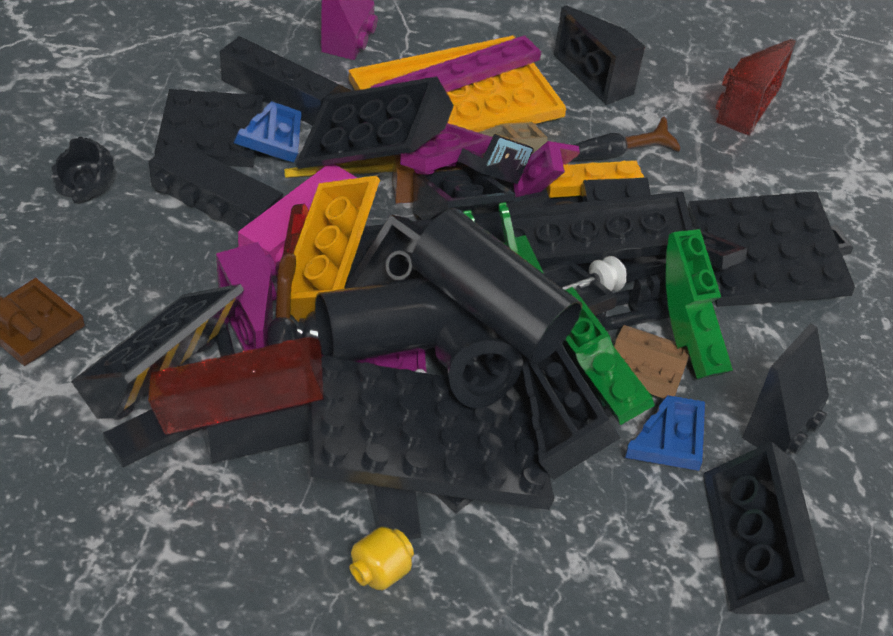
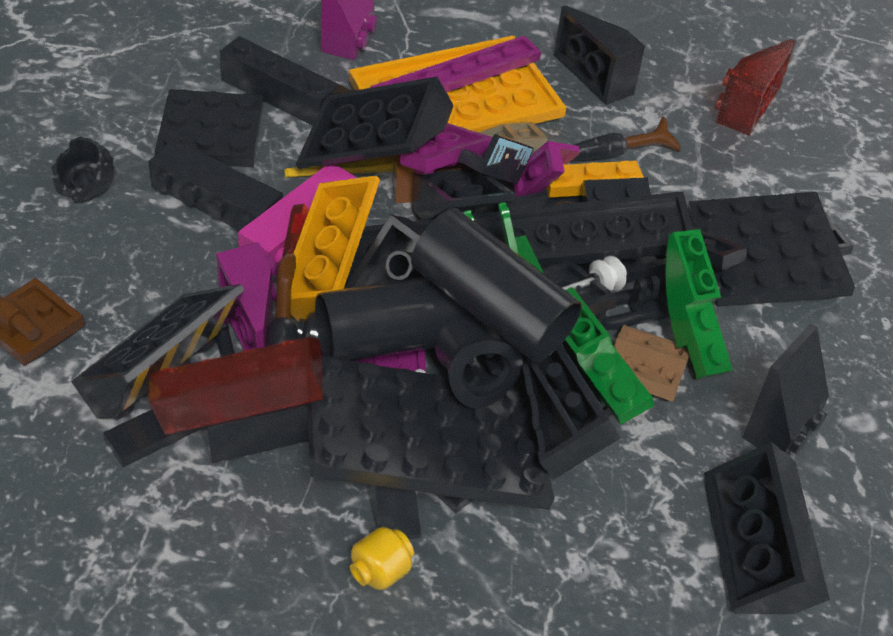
(273, 132): blue wing -> none
(672, 435): blue wing -> none

